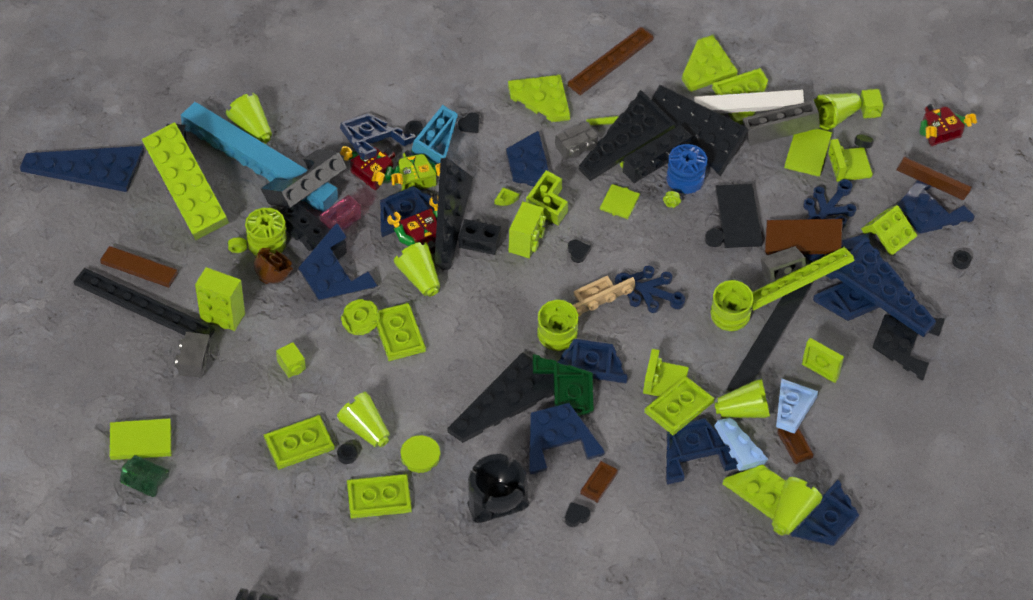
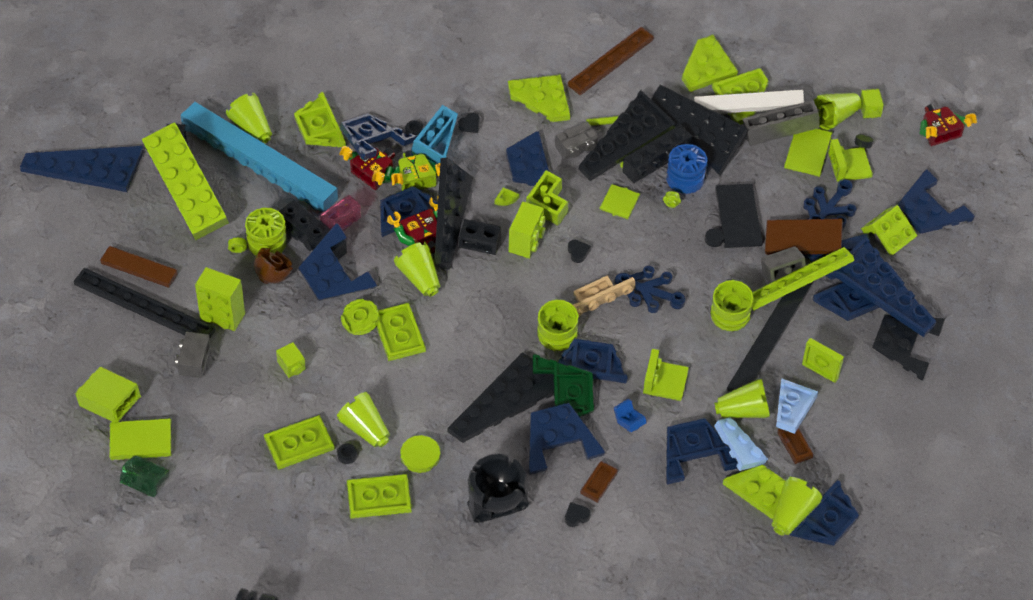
(108, 394): none -> lime brick
(319, 124): none -> lime wing
(321, 167): black arch -> none
(628, 417): none -> blue bracket
(679, 405): lime tile -> none
(933, 178): reddish brown tile -> none
(961, 259): black tile -> none

